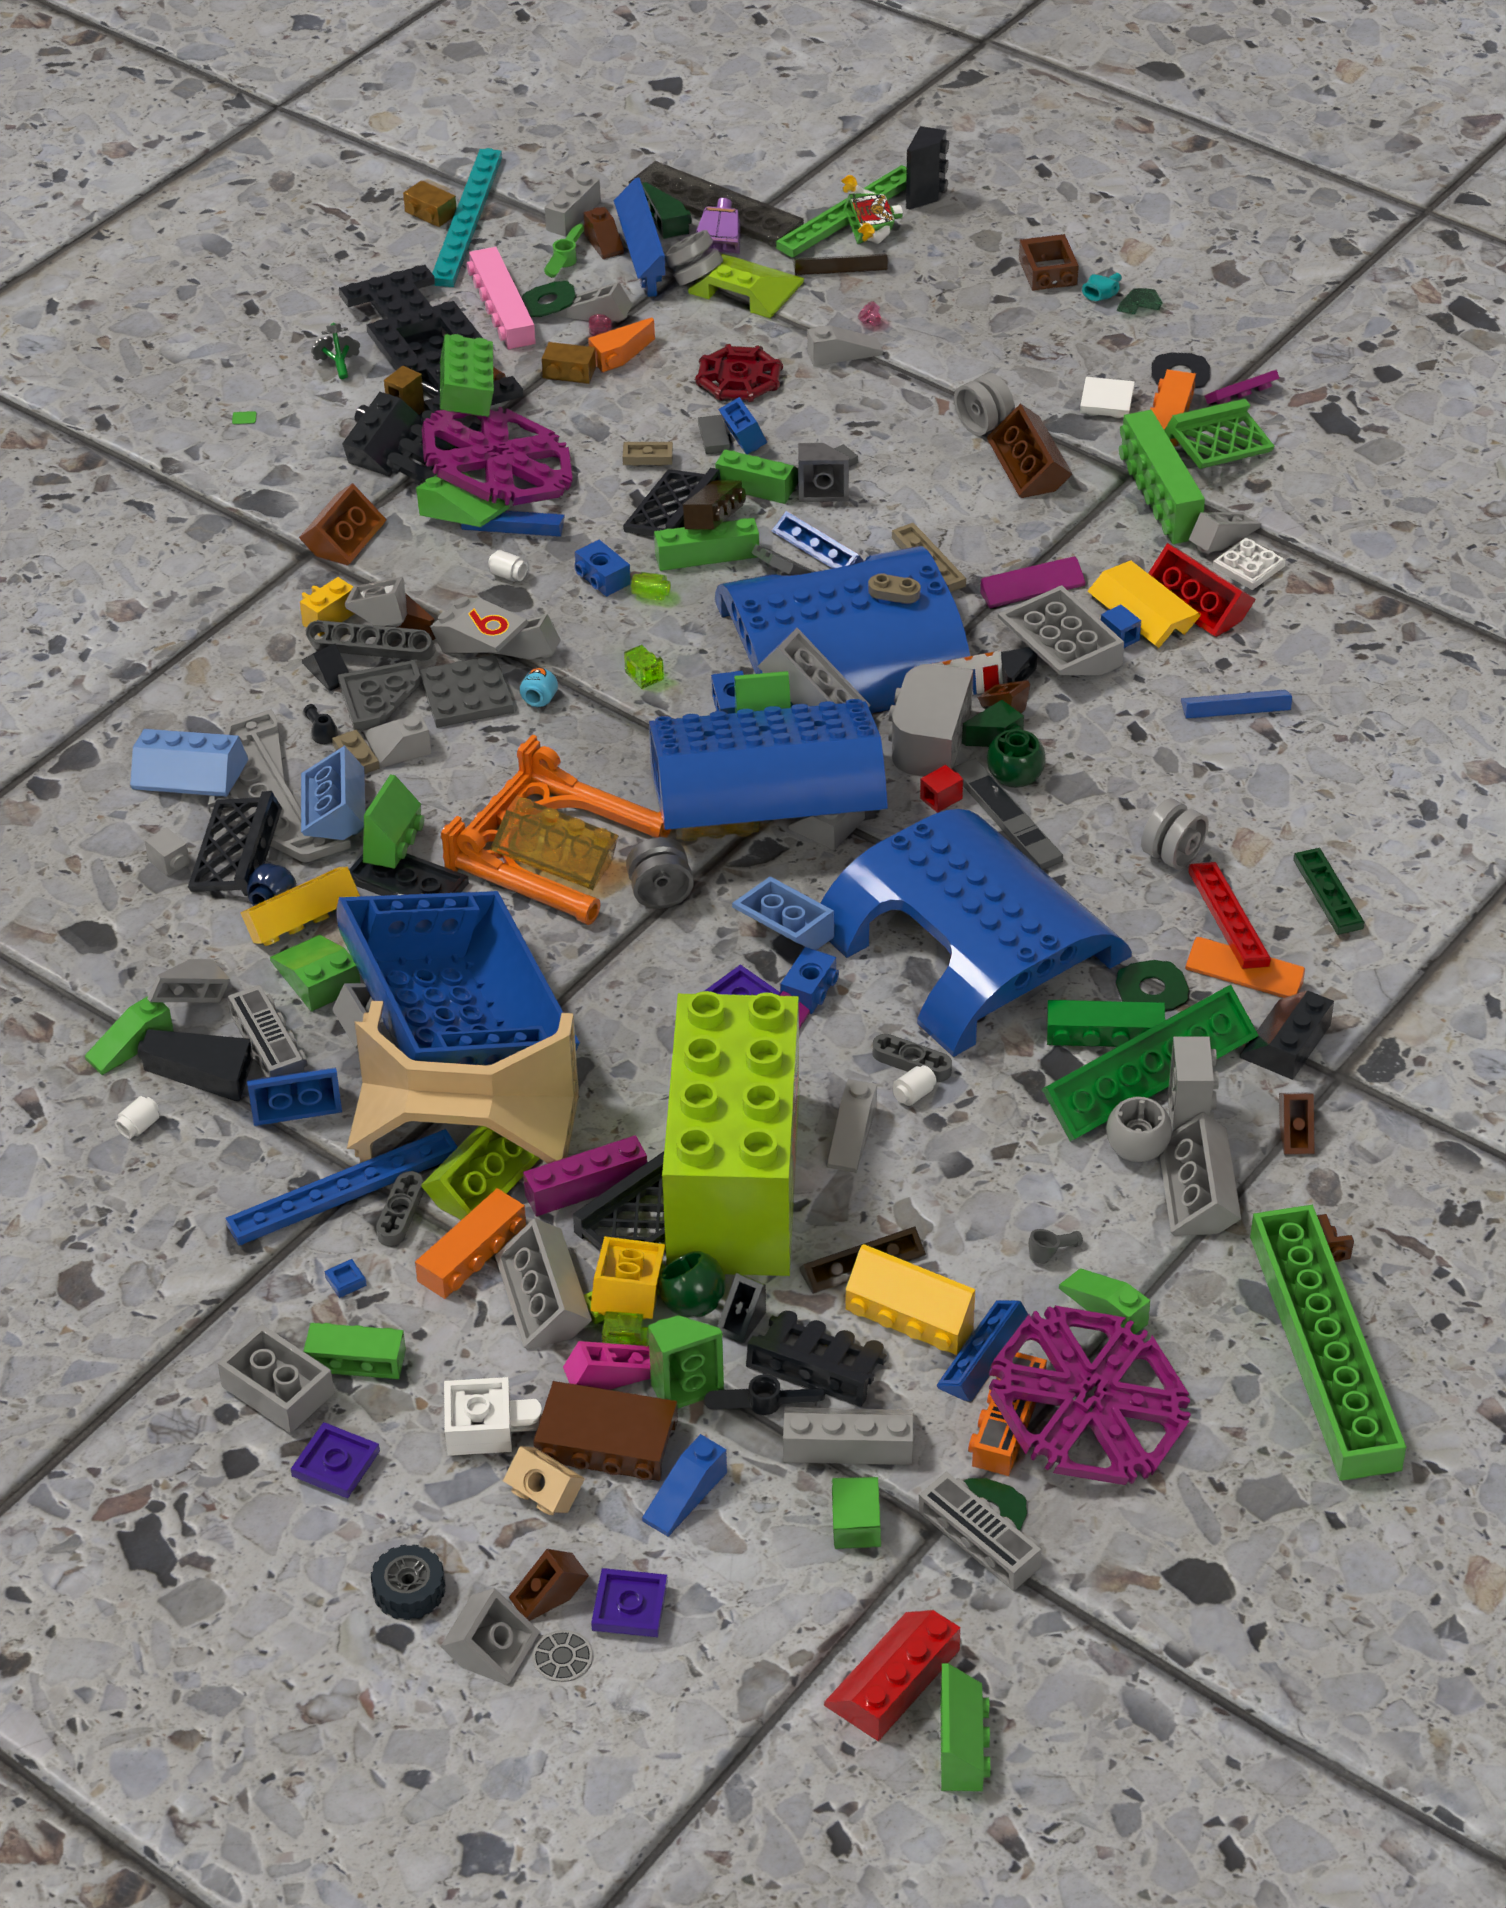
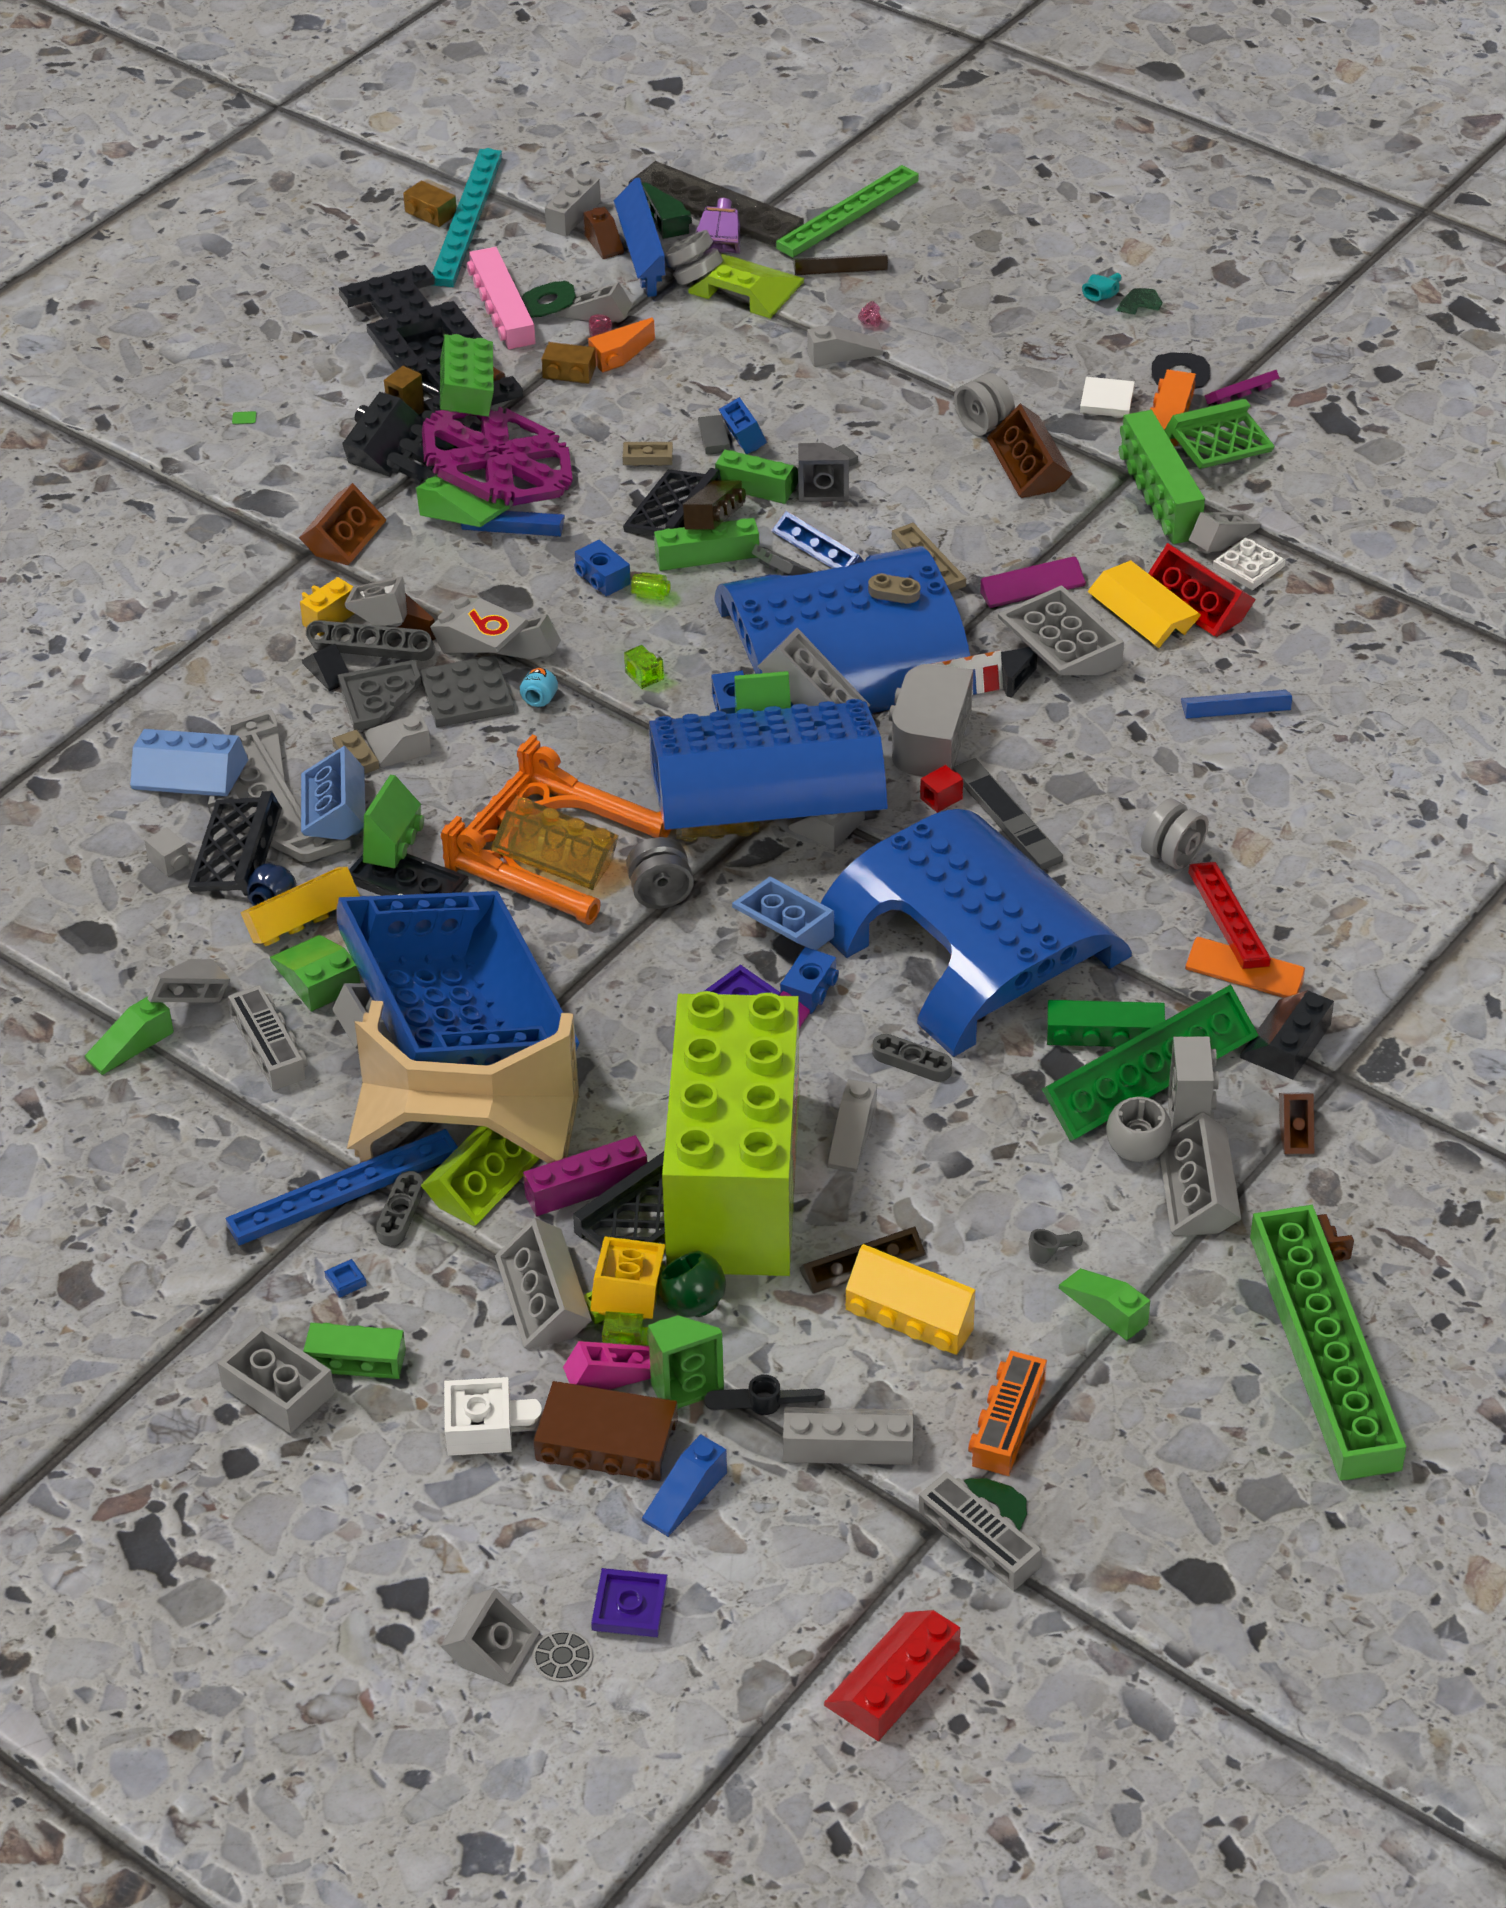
(137, 1117): white brick -> none
(199, 1060): black slope -> none
(294, 1096): blue slope -> none
(323, 725): black bar -> none
(335, 1460): dark purple plate -> none
(343, 346): dark grey plant -> none
(408, 1565): black wheel -> none
(470, 1243): orange brick -> none
(507, 566): white brick -> none
(548, 1583): reddish brown slope -> none
(560, 1481): tan brick -> none
(564, 252): bright green piece -> none
(739, 372): dark red plate -> none
(743, 1308): black slope -> none
(803, 1367): black fence -> none
(856, 1512): bright green piece -> none
(868, 212): torso -> none
(914, 1085): white brick -> none
(926, 167): black slope -> none
(963, 1731): bright green slope -> none
(973, 1362): blue slope -> none
(990, 723): dark green slope -> none
(1012, 693): reddish brown slope -> none
(1016, 758): dark green wheel -> none
(1048, 249): reddish brown window -> none
(1075, 1378): magenta plate -> none
(1123, 624): blue brick -> none
(1131, 976): dark green piece -> none
(1328, 891): dark green plate -> none

